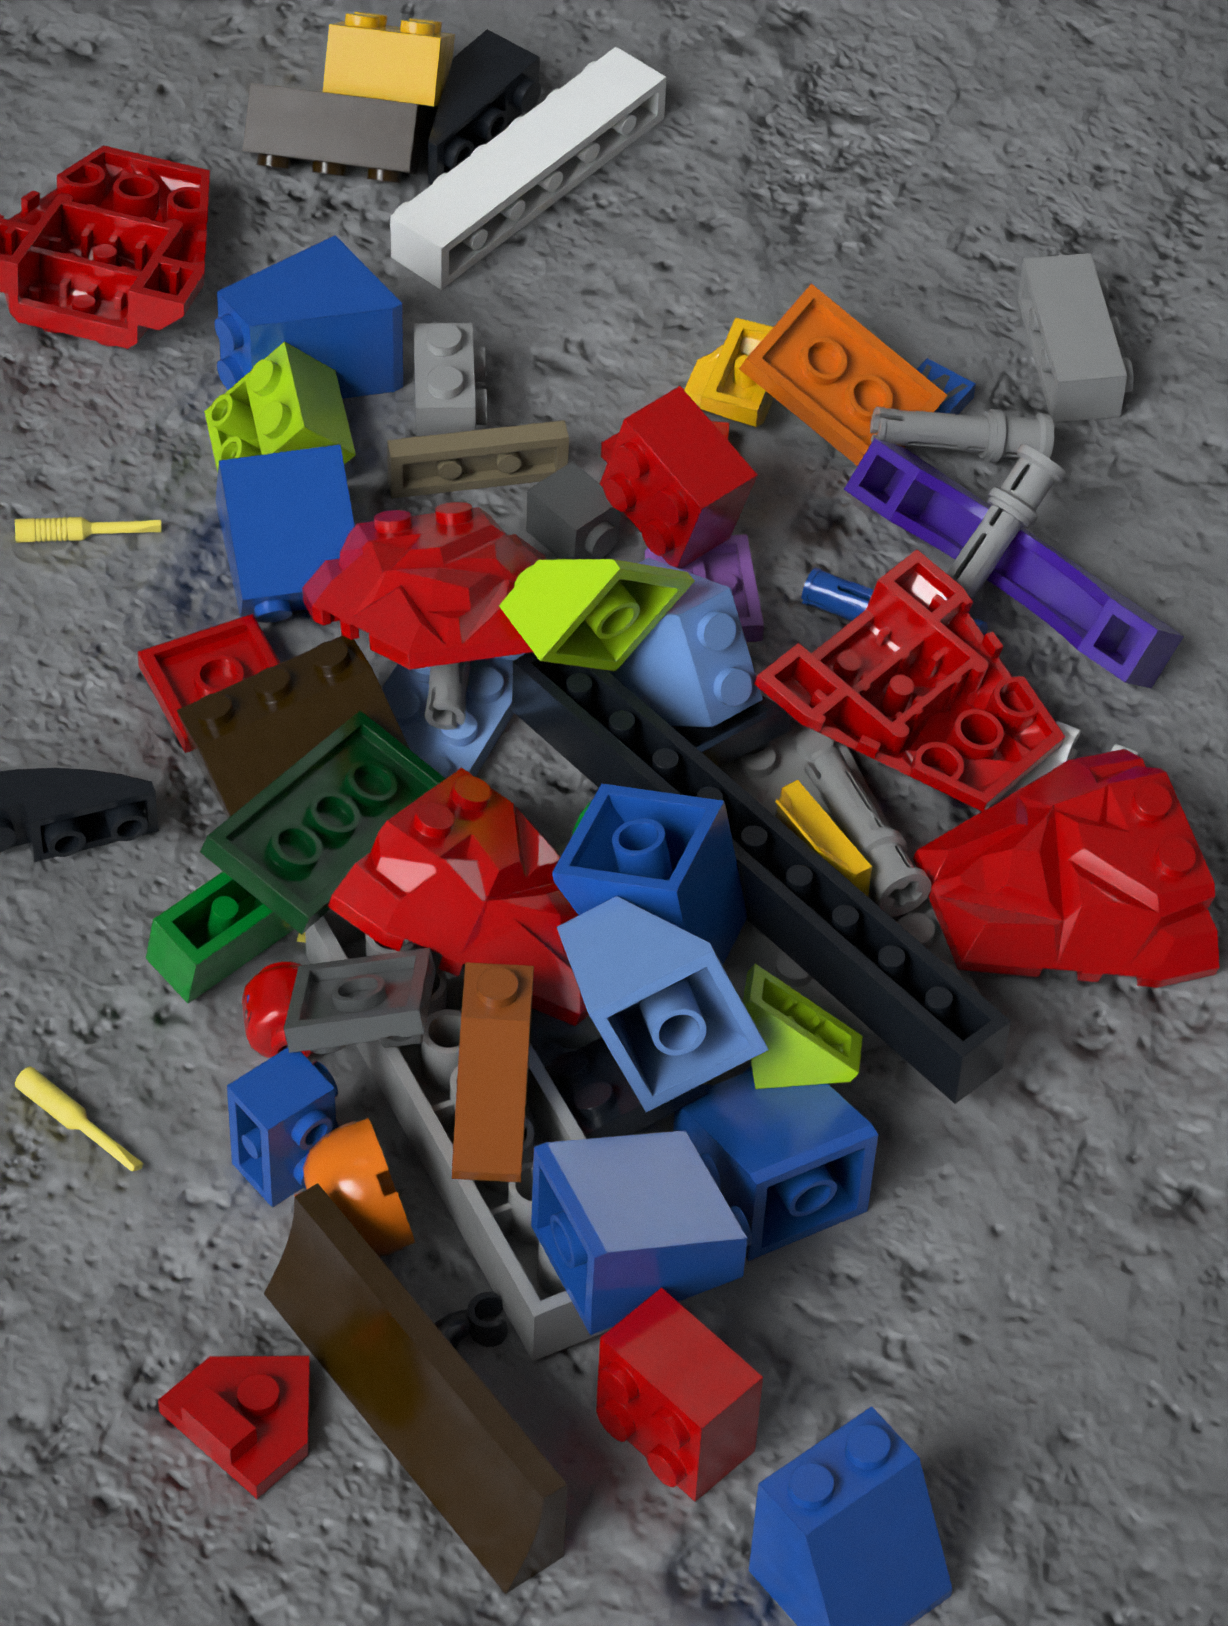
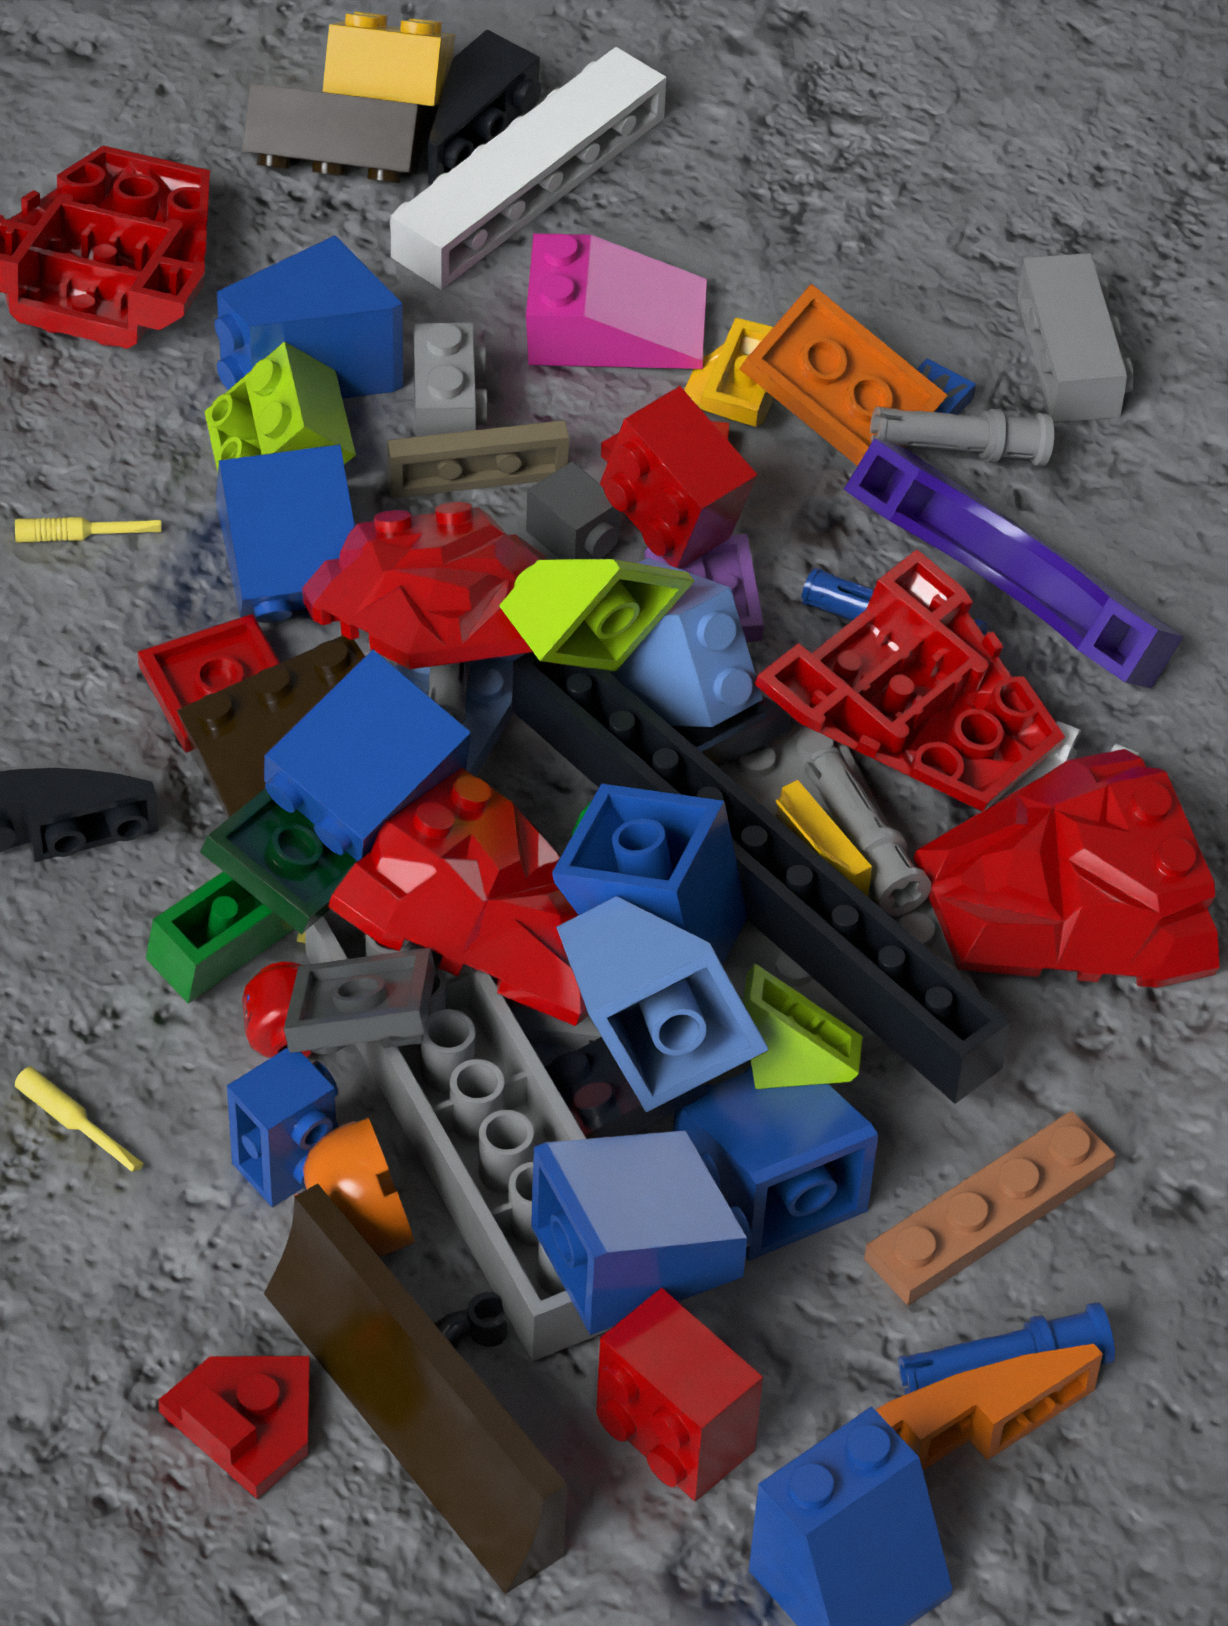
(364, 755): none -> blue slope
(493, 1072): dark orange slope -> none
(611, 307): none -> dark pink slope
(989, 1207): none -> nougat plate
(993, 1402): none -> orange slope
(1010, 509): light grey pin -> none
(1035, 1337): none -> blue pin

